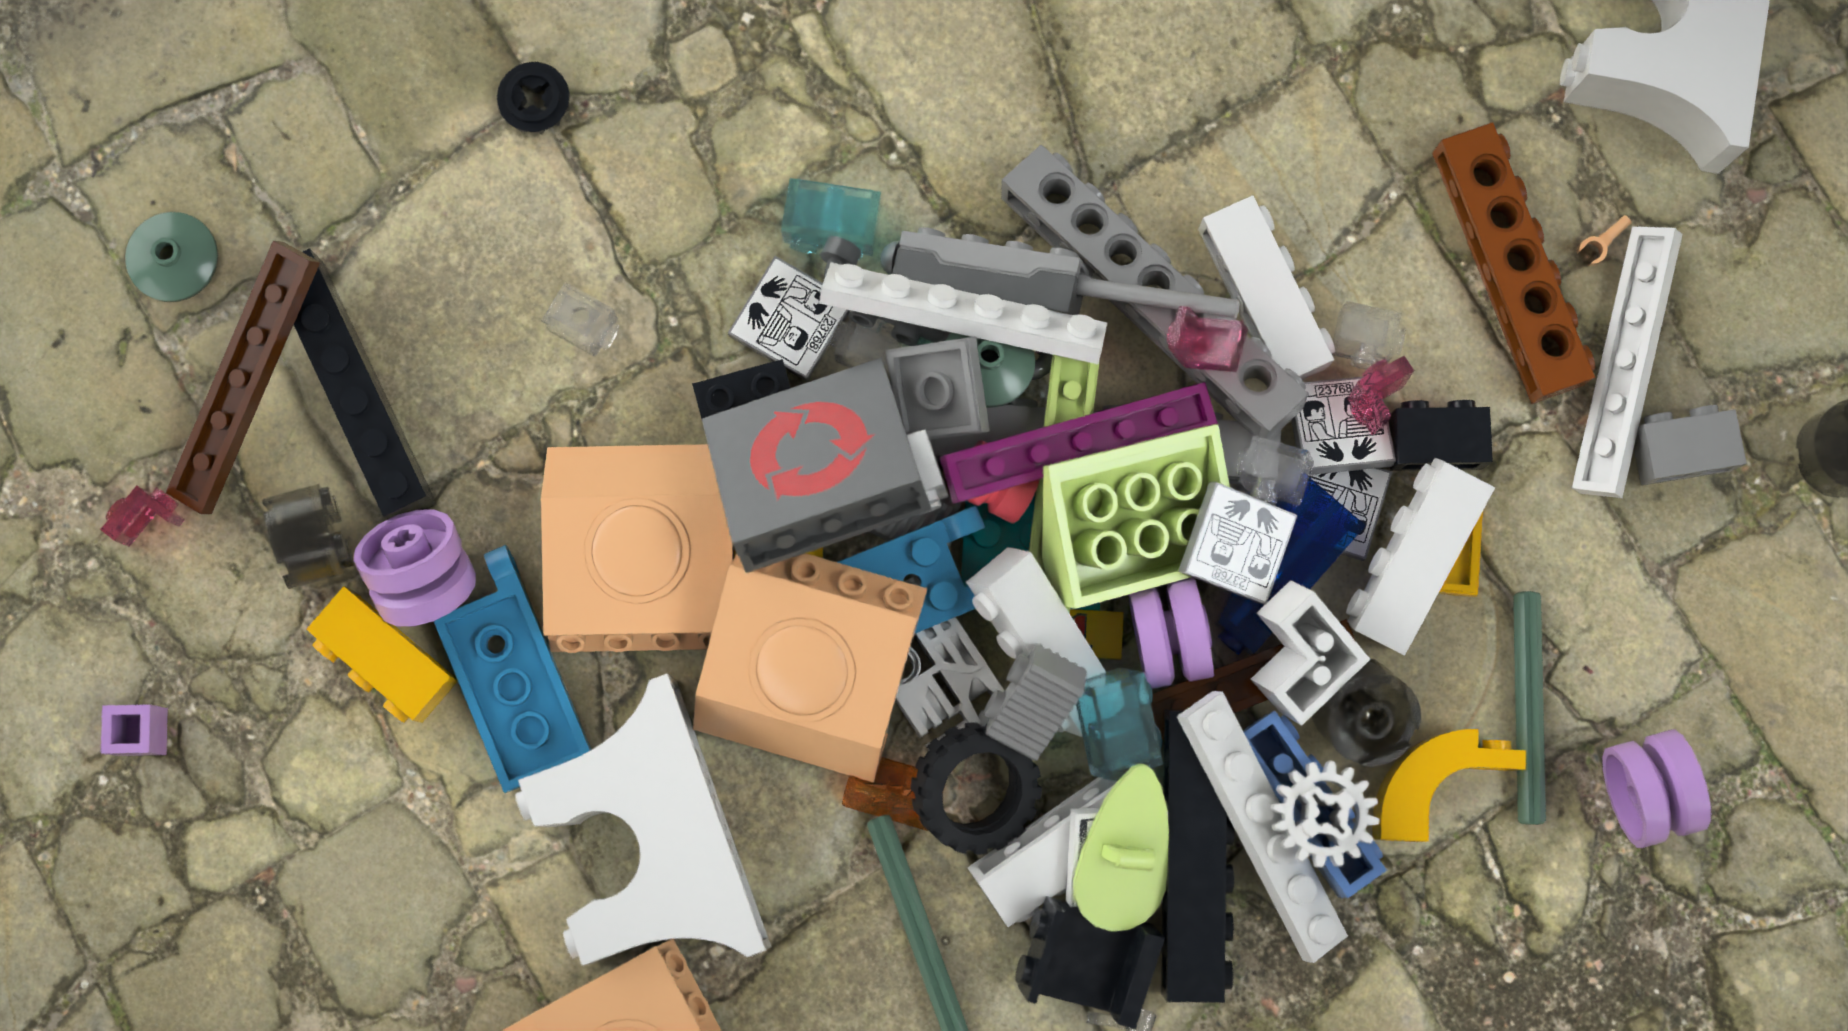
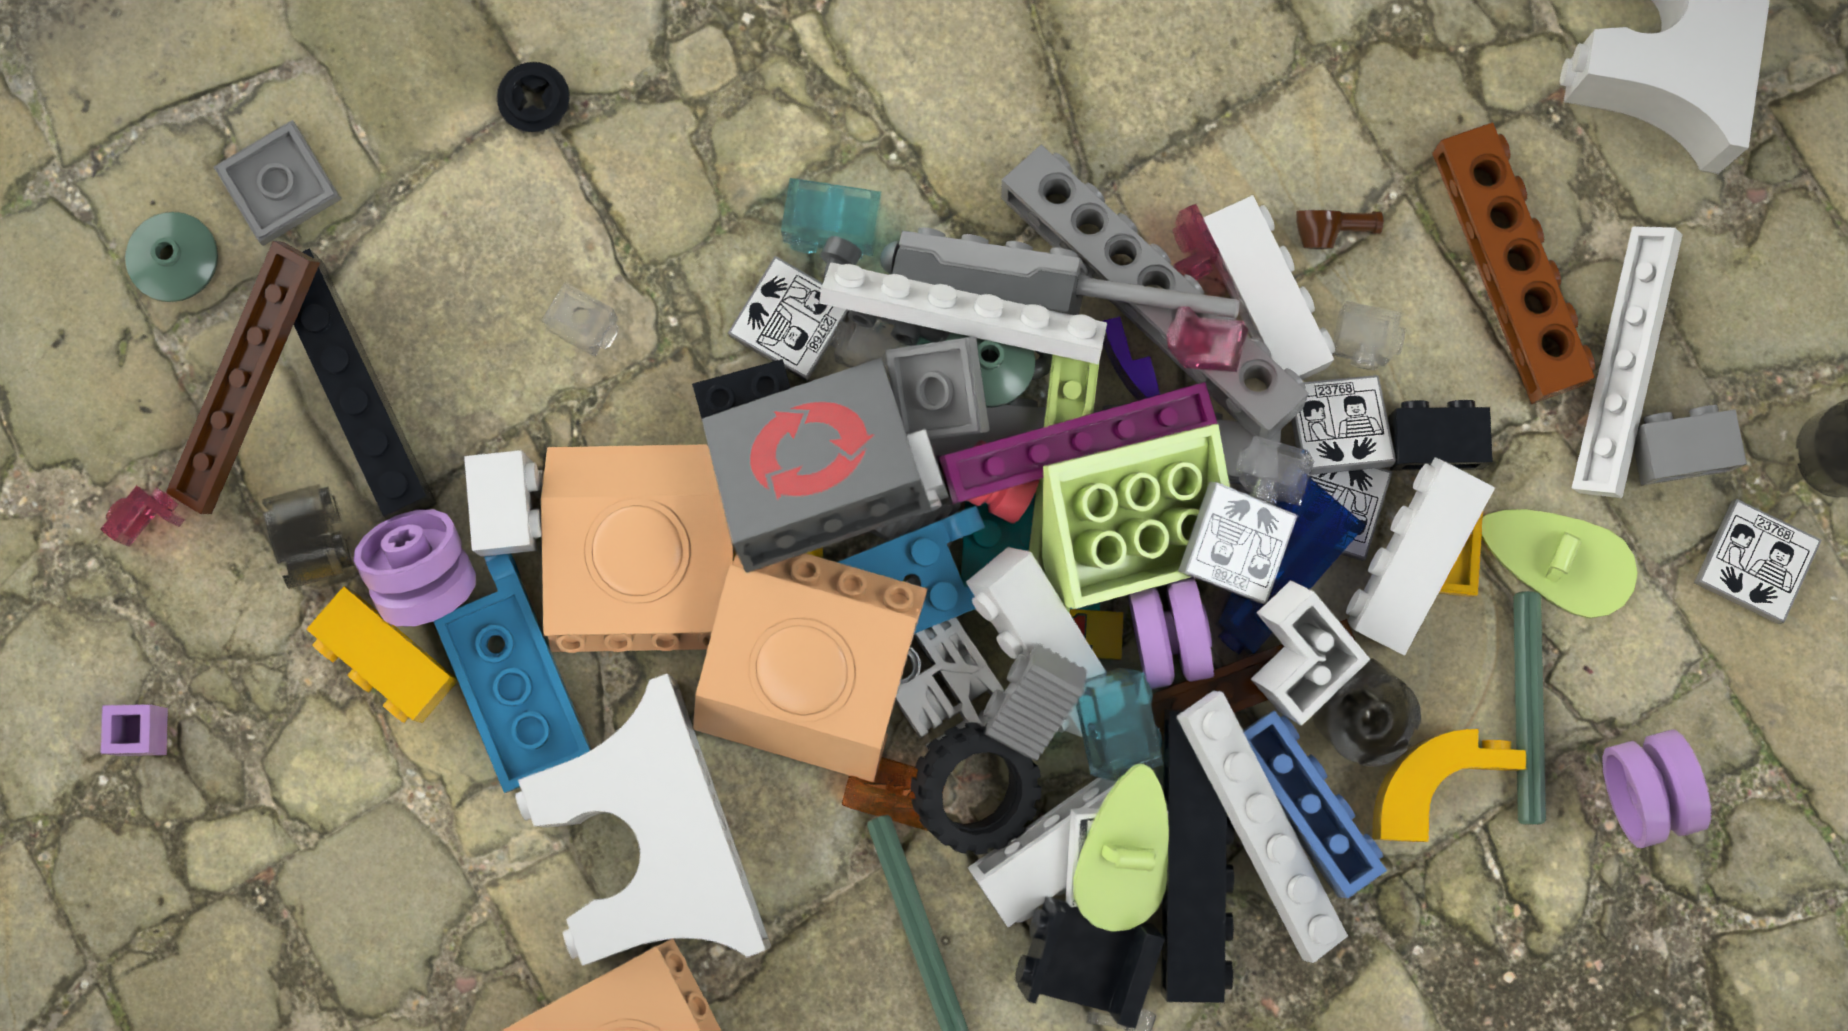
(277, 183): none -> light grey tile
(503, 502): none -> white brick
(1135, 374): none -> dark purple slope
(1194, 237): none -> clear pink bracket
(1321, 227): none -> reddish brown bar
(1341, 801): white gear -> none
(1378, 383): clear pink bracket -> none
(1563, 559): none -> yellowish green shield
(1605, 239): light nougat hand -> none
(1757, 561): none -> tile

